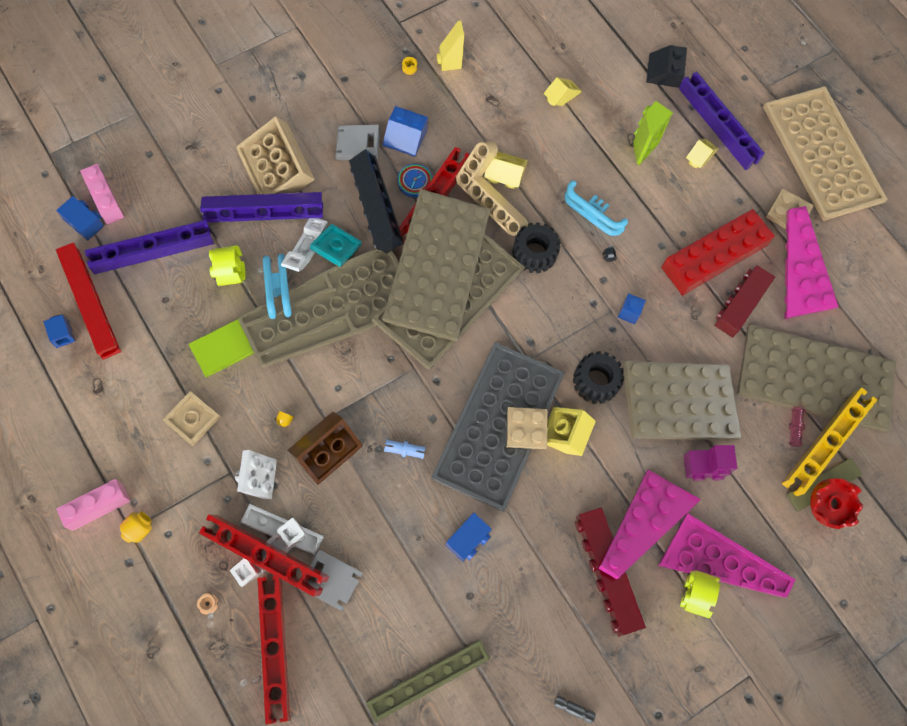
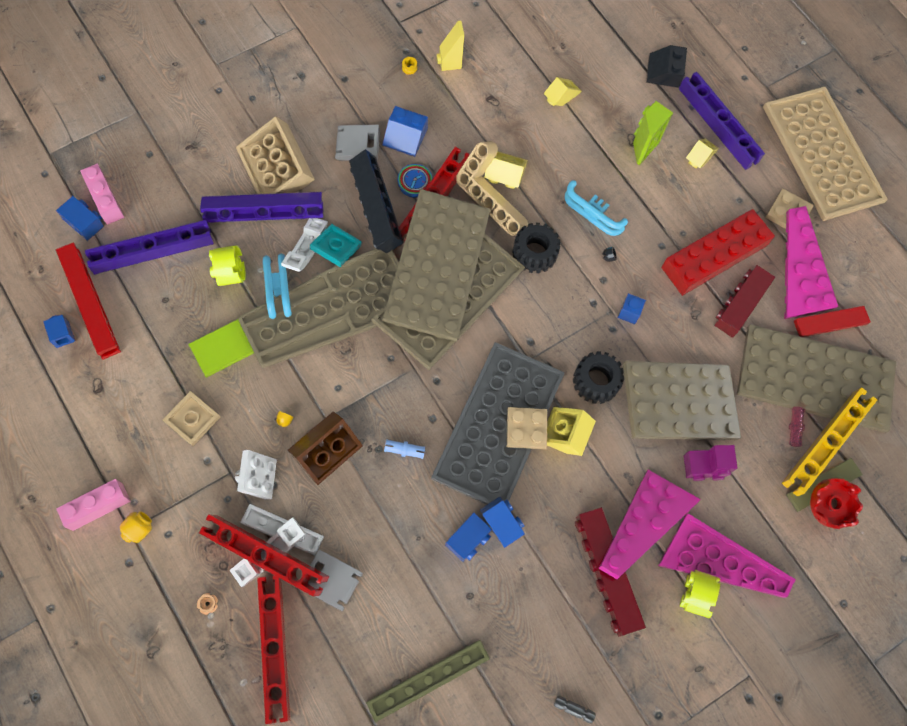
(502, 521): none -> blue brick
(831, 321): none -> red tile

